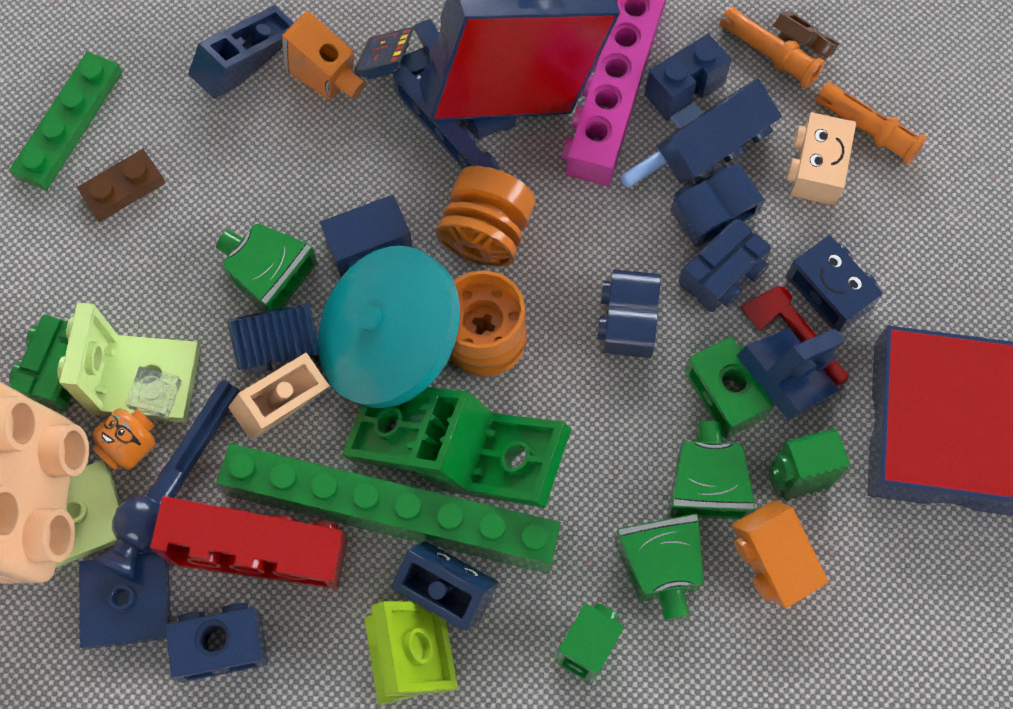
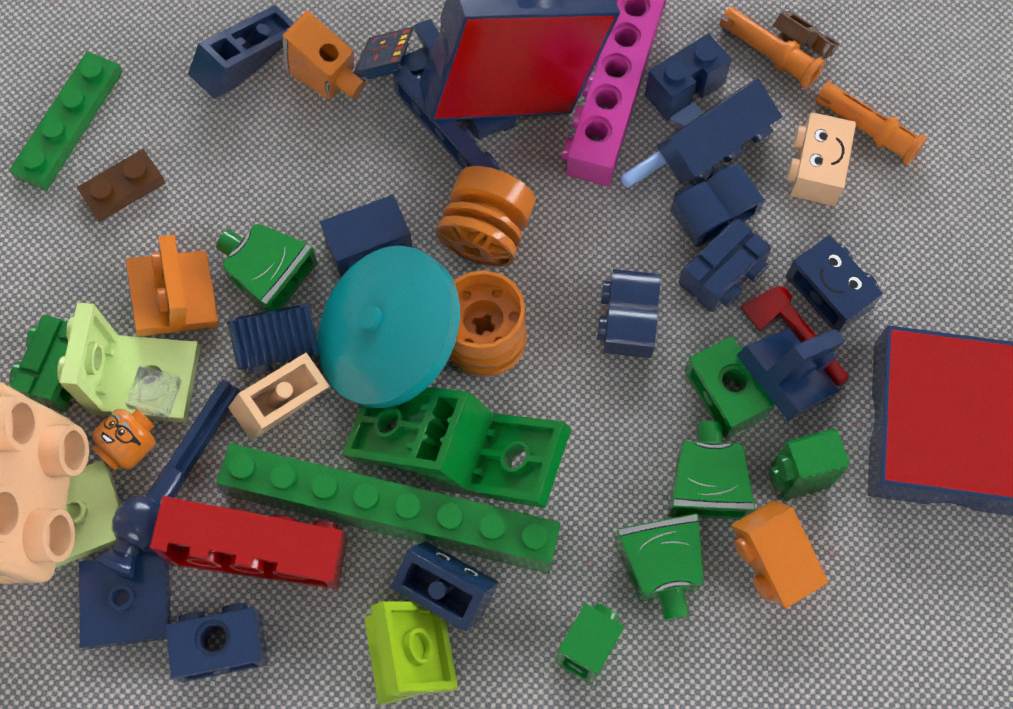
(171, 290): none -> orange bracket

